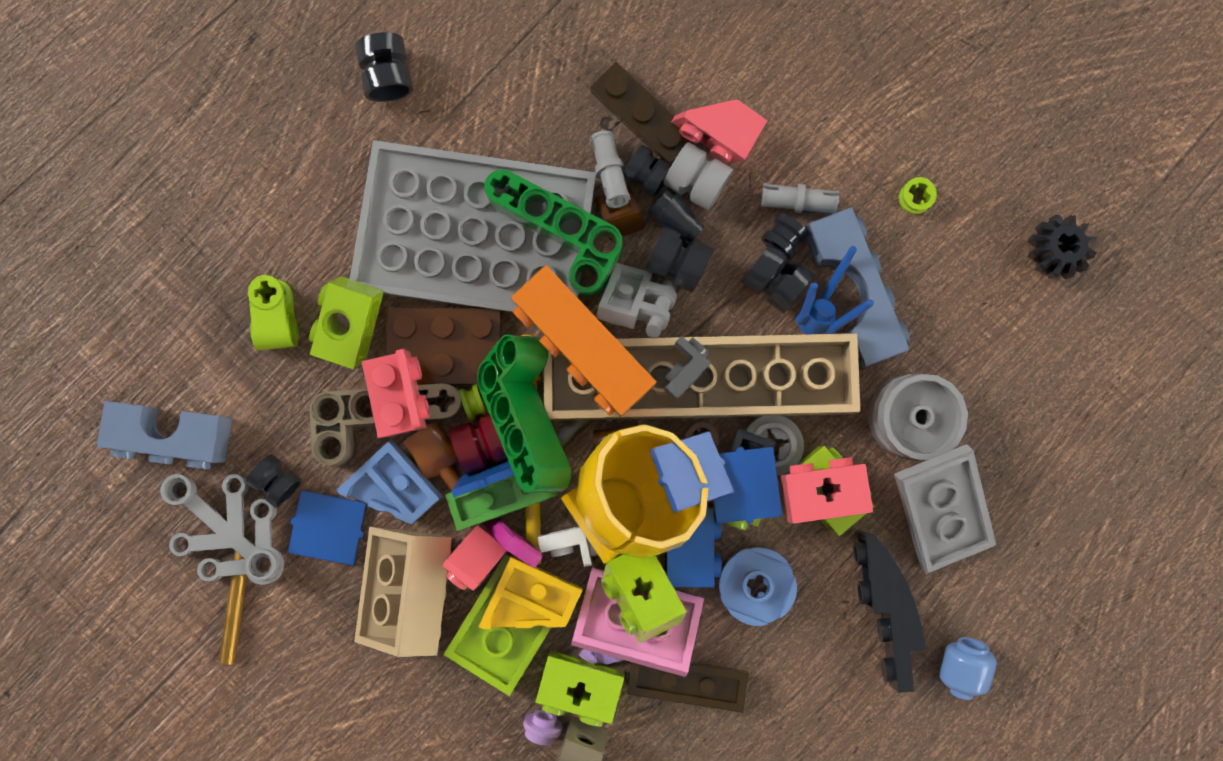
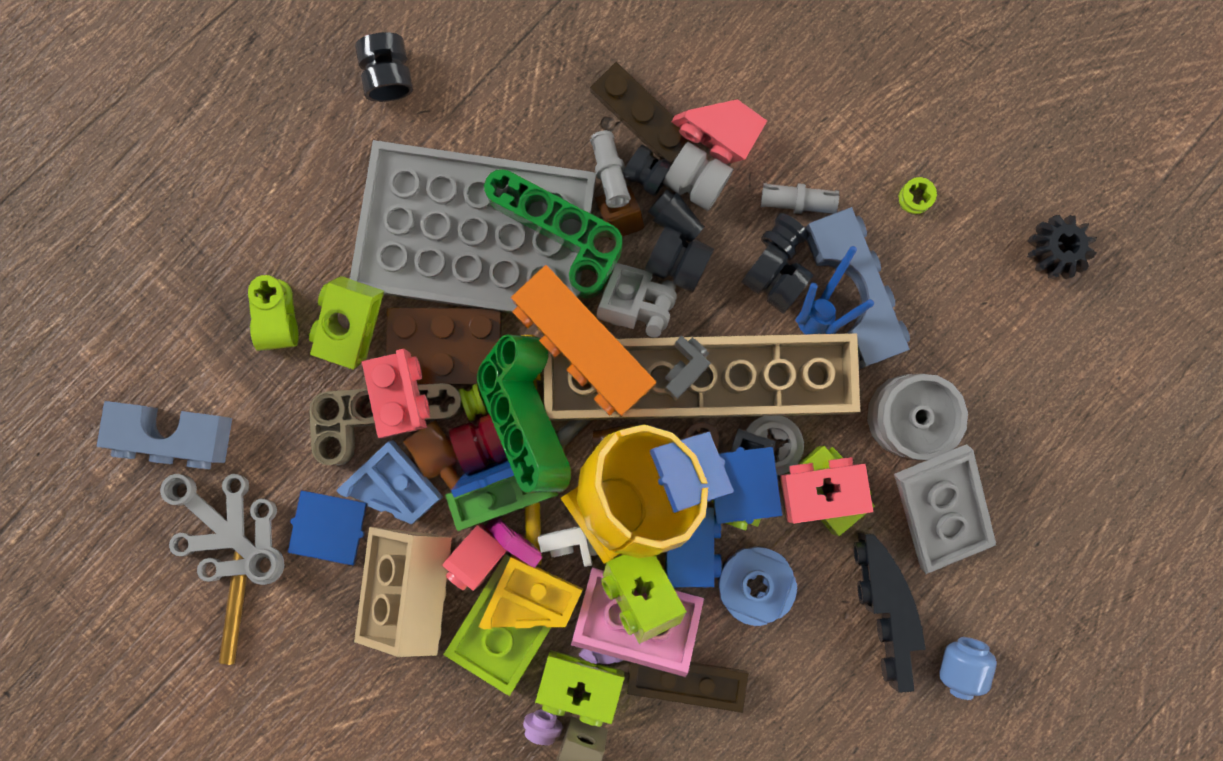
(273, 481): black wheel -> none

